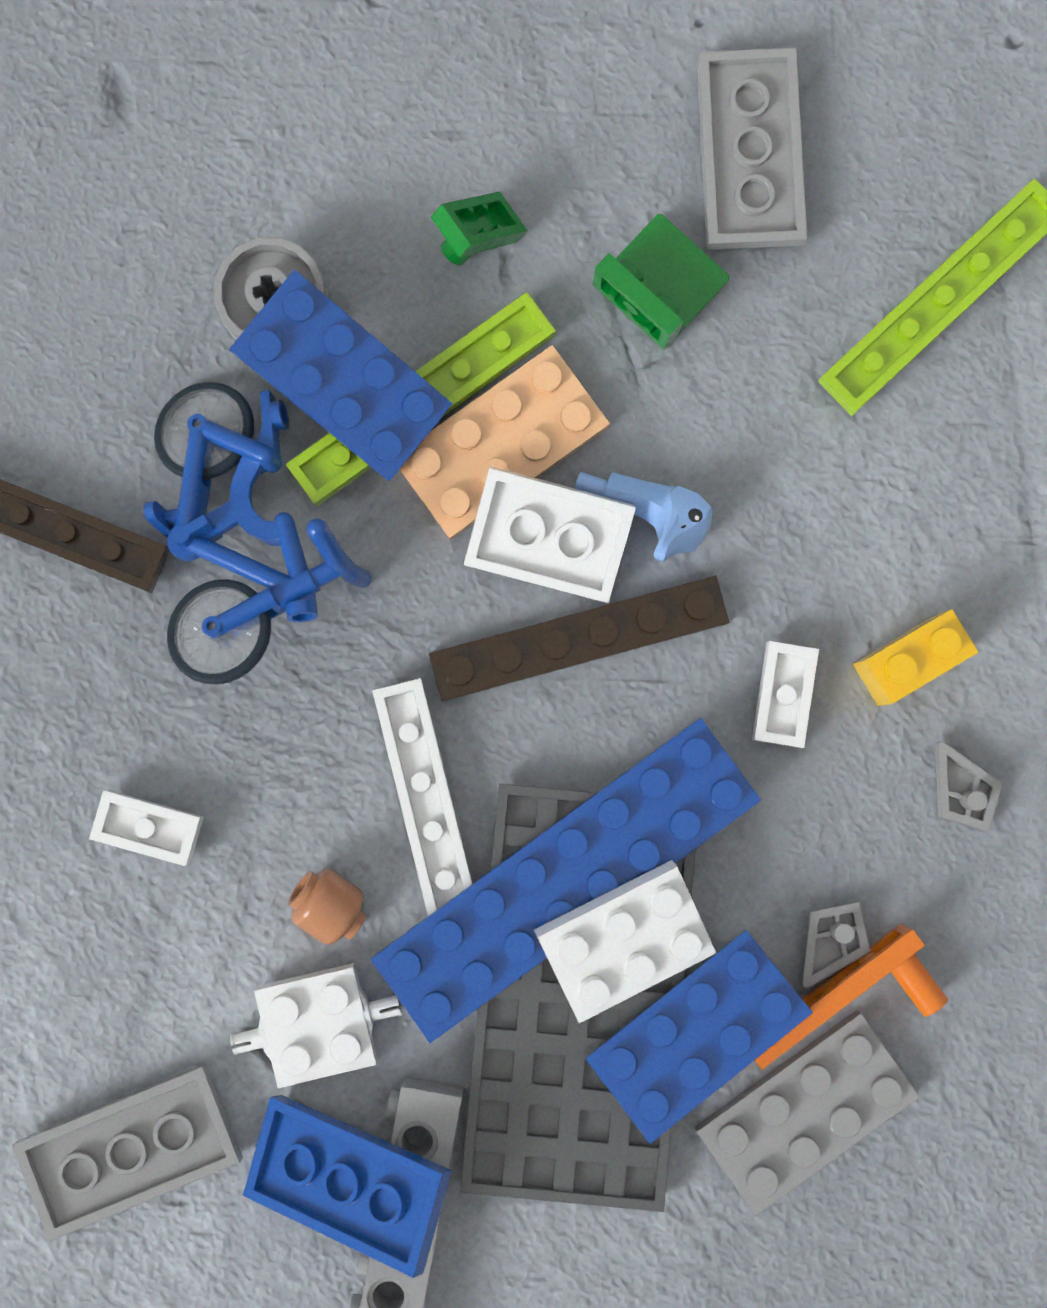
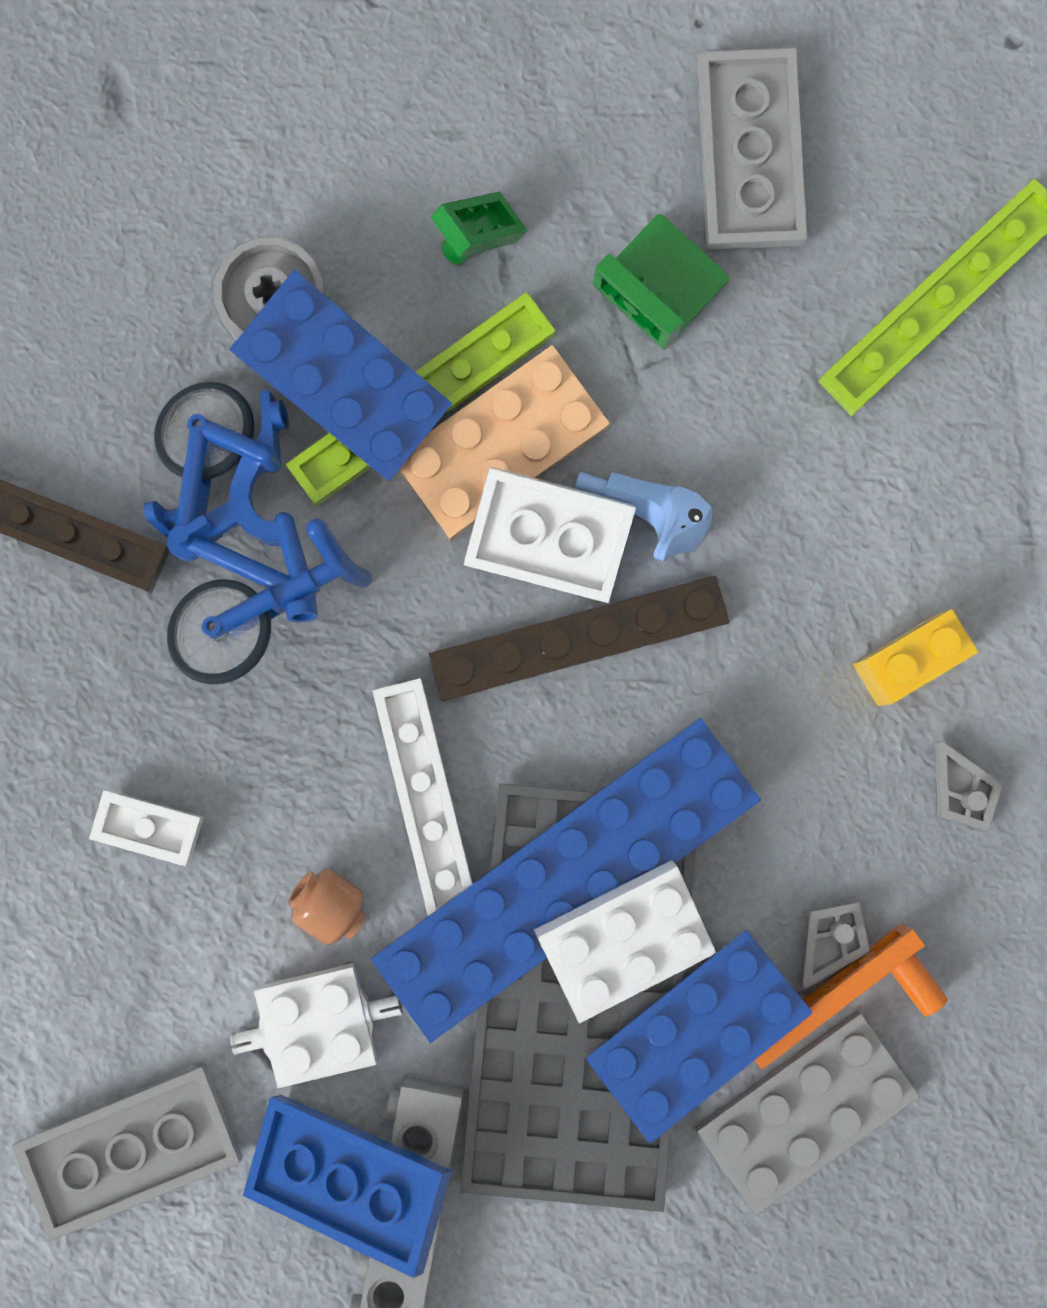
(785, 694): white plate -> none

